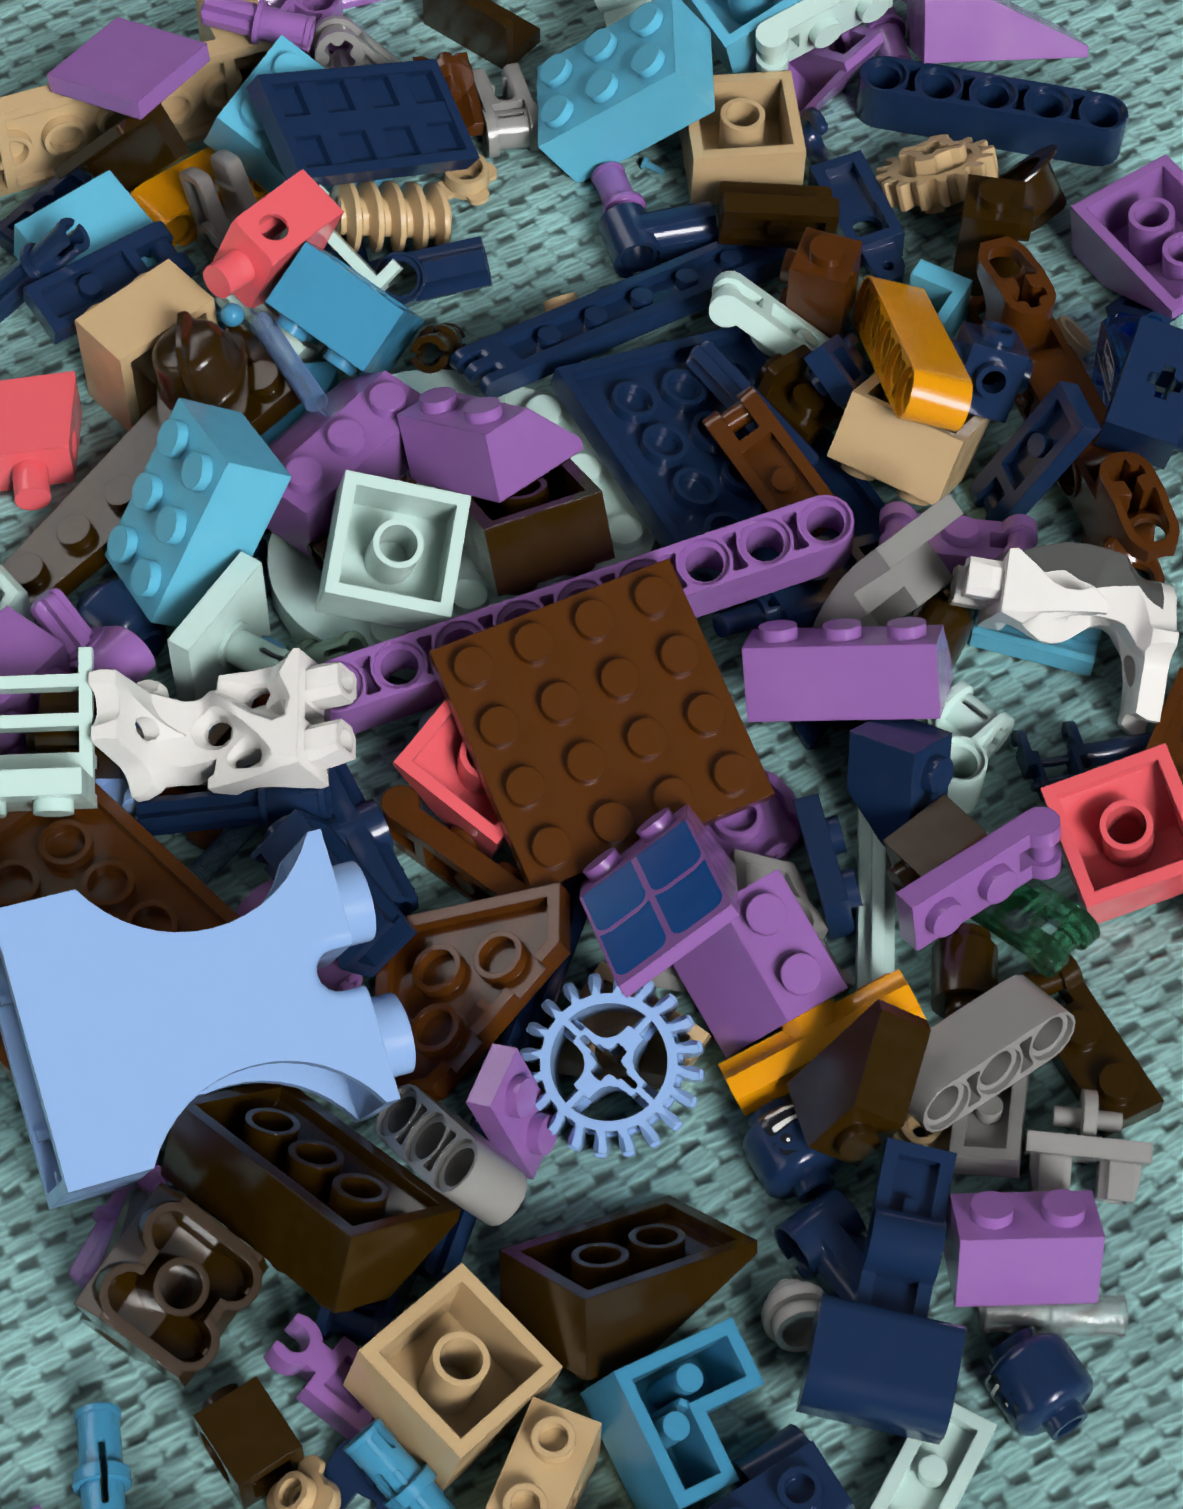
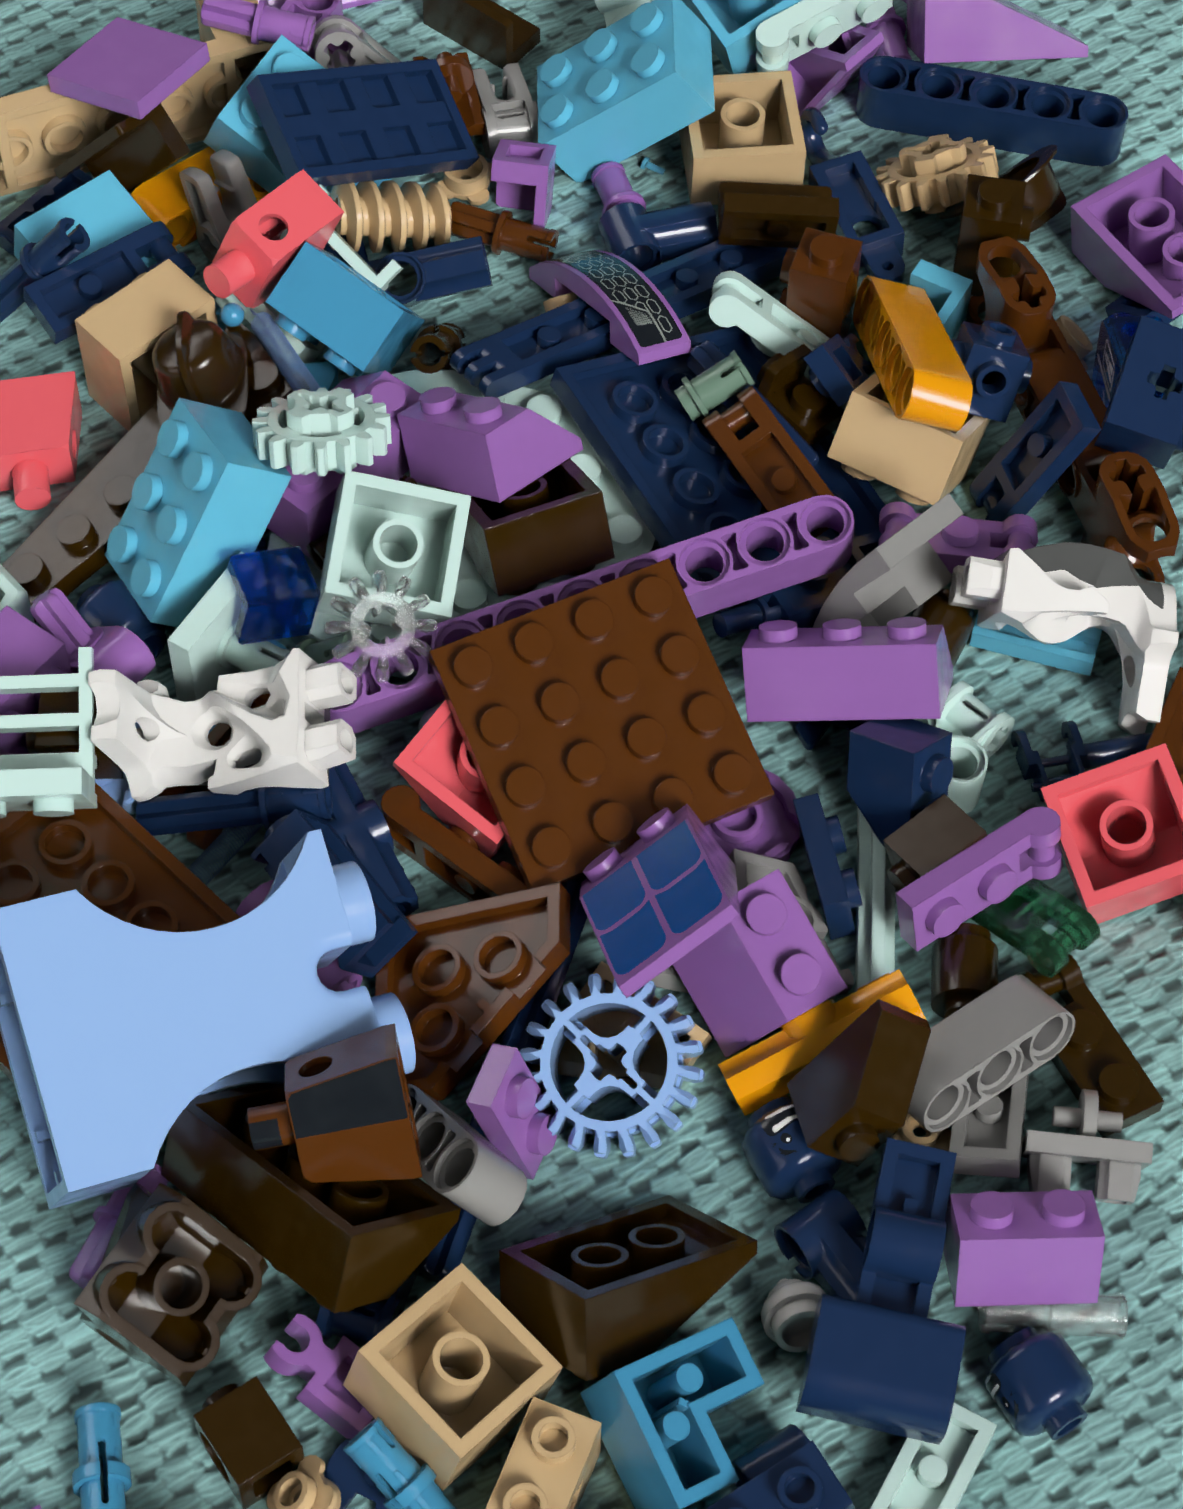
(275, 594): none -> clear blue panel
(321, 431): none -> light aqua gear
(345, 1112): none -> reddish brown torso
(401, 621): none -> clear gear
(503, 232): none -> reddish brown axle
(525, 177): none -> medium lavender panel
(638, 313): none -> slope
(713, 386): none -> sand green pin

